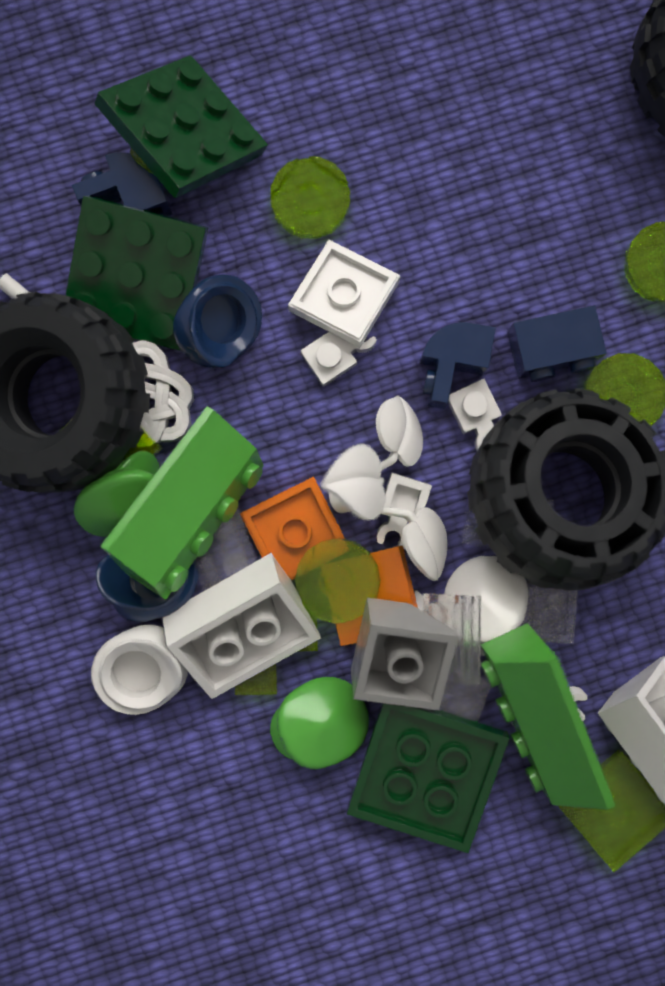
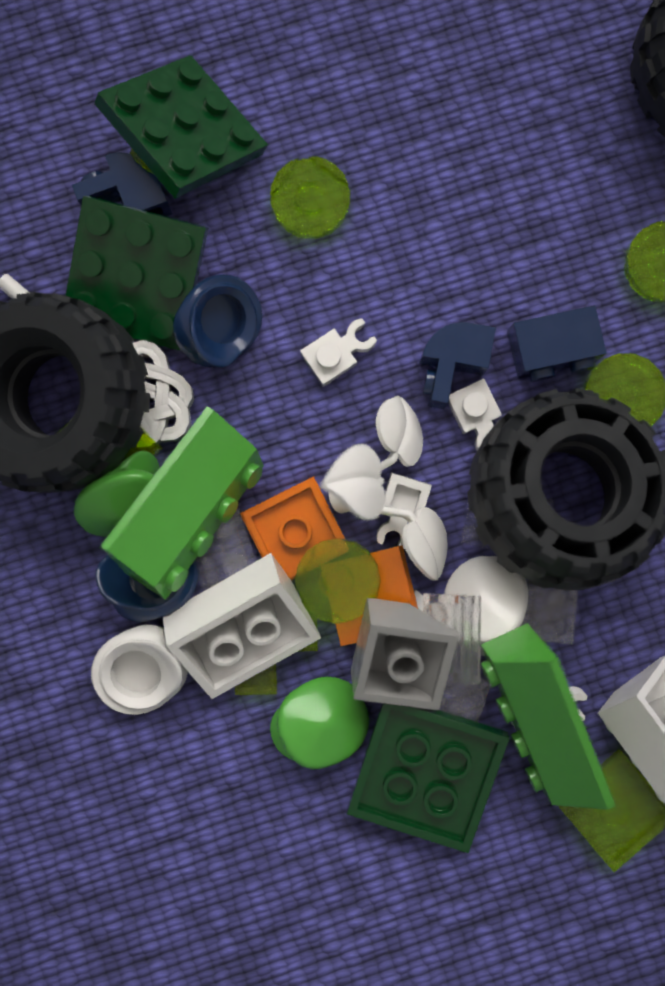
(344, 293): white tile -> none

